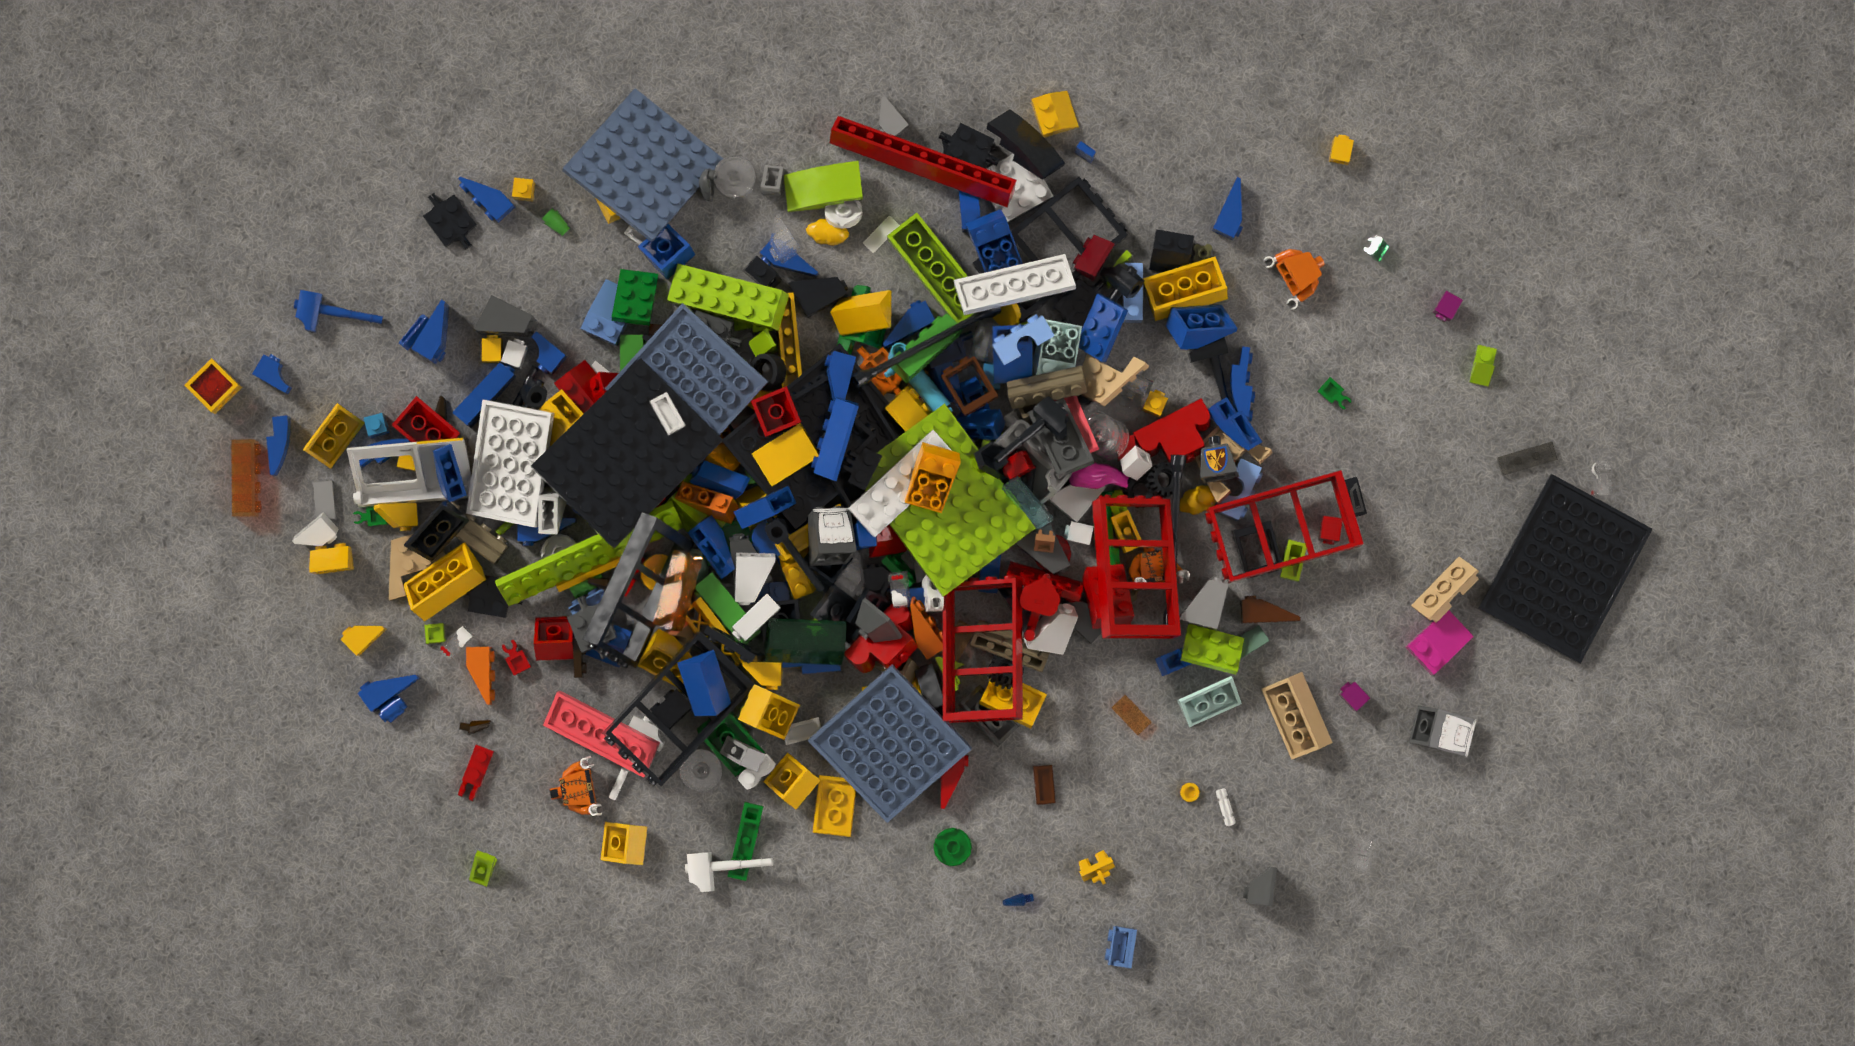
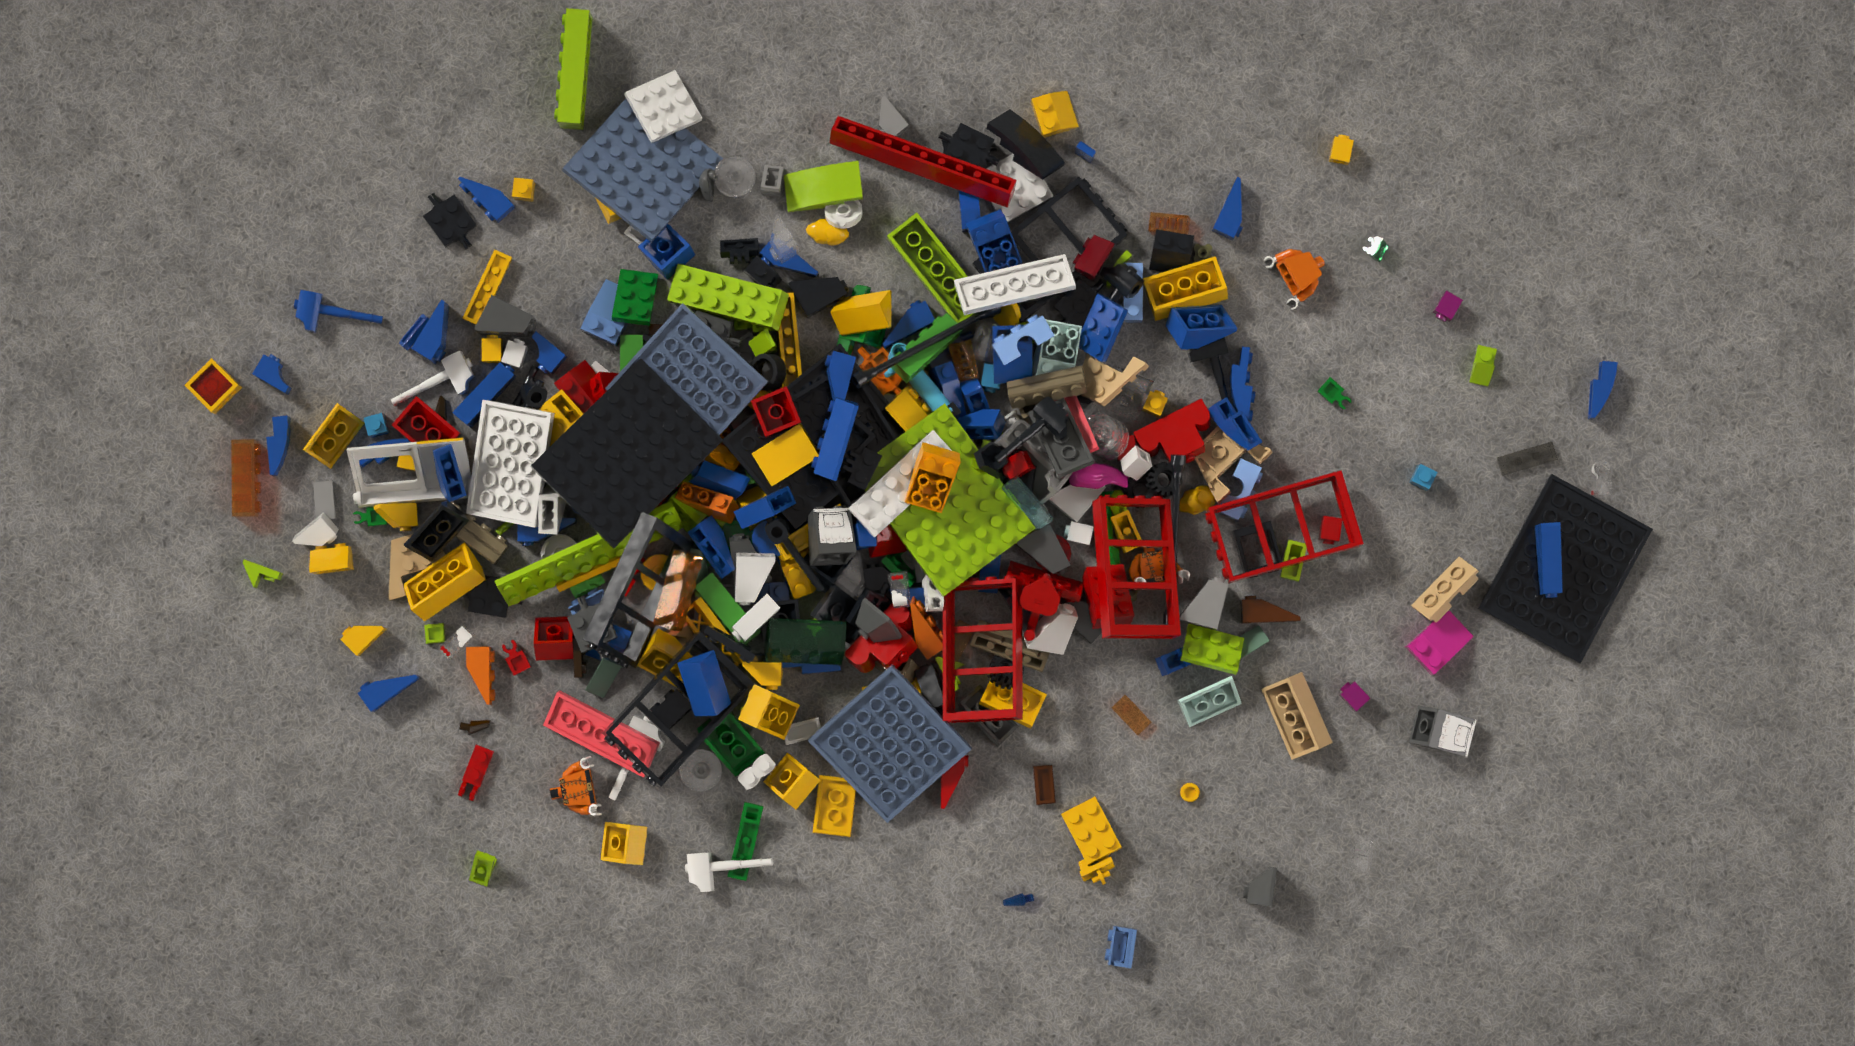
(255, 573): none -> lime slope
(392, 709): blue brick -> none
(456, 368): none -> white piece
(487, 285): none -> yellow plate
(556, 222): bright green cone -> none
(574, 69): none -> lime brick
(599, 582): dark brown bar -> none
(603, 677): none -> sand green slope
(663, 106): none -> white plate
(667, 413): white tile -> none
(739, 249): none -> black hinge
(742, 753): light grey slope -> none
(879, 236): white sticker -> none
(952, 846): green tile -> none
(956, 356): none -> clear orange slope
(981, 401): reddish brown window -> none
(1044, 542): medium nougat tile -> none
(1091, 831): none -> yellow plate
(1185, 226): none -> clear orange slope
(1217, 462): torso -> none
(1225, 807): white axle -> none
(1356, 496): black sticker -> none
(1423, 477): none -> dark azure brick
(1549, 558): none -> blue slope
(1601, 388): none -> blue slope

